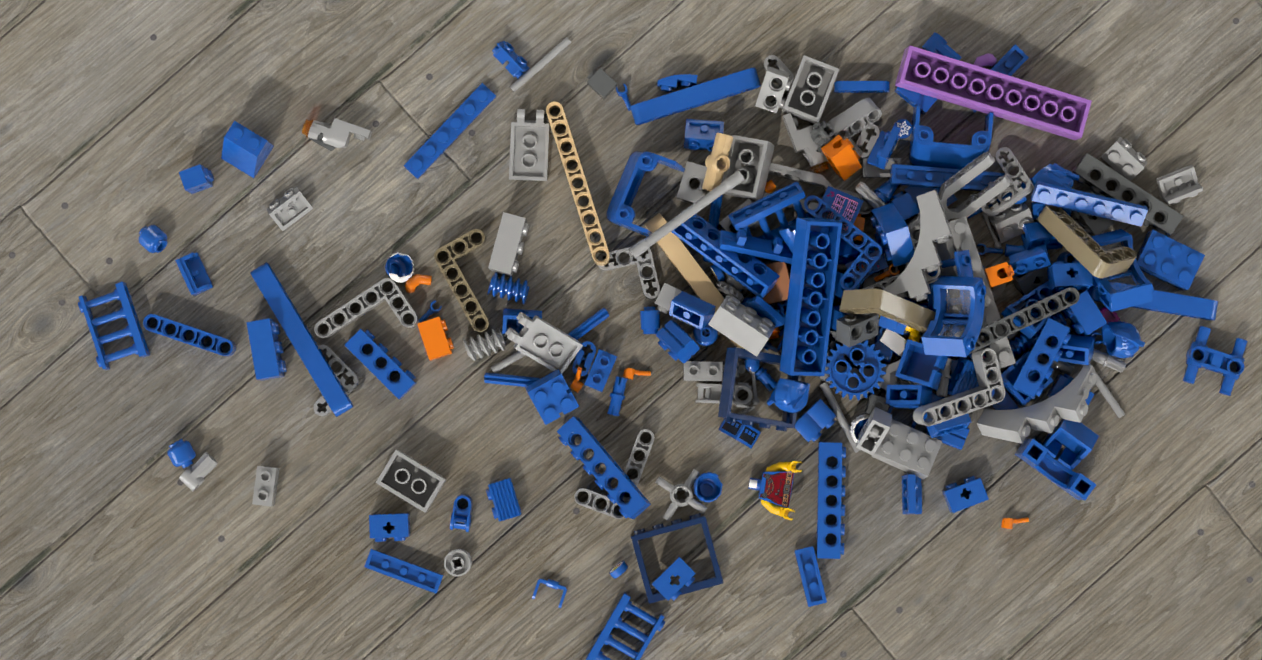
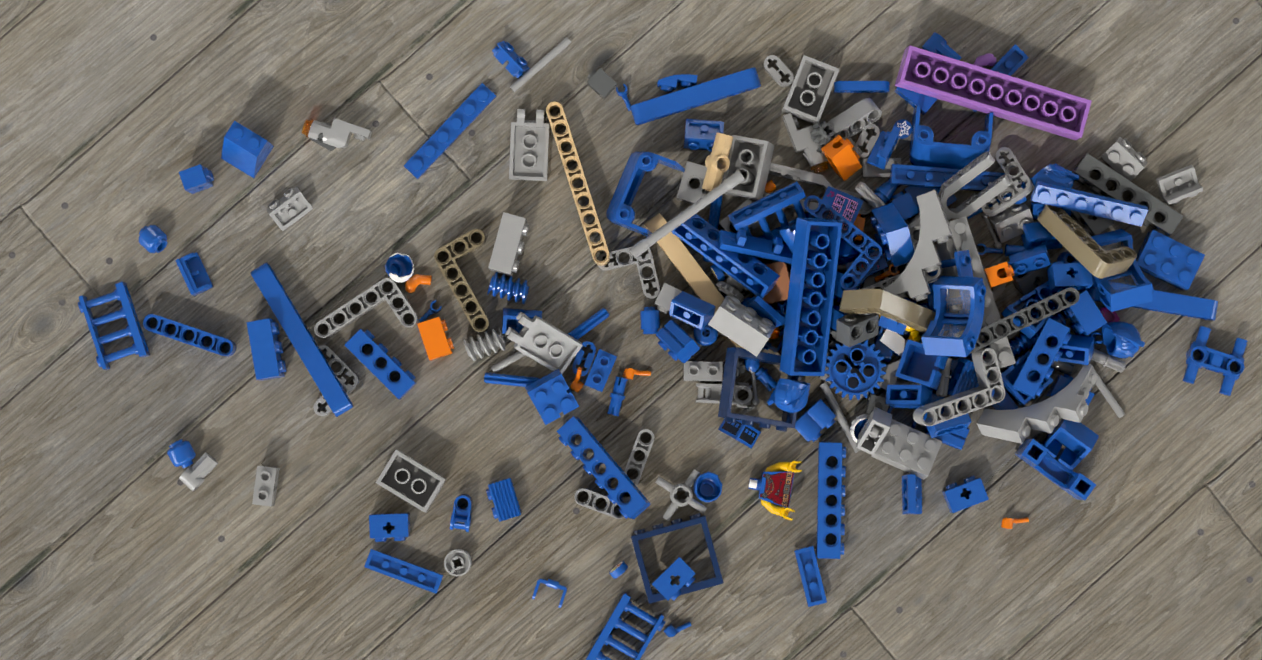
(670, 631): none -> blue hand
(770, 89): light grey brick -> none

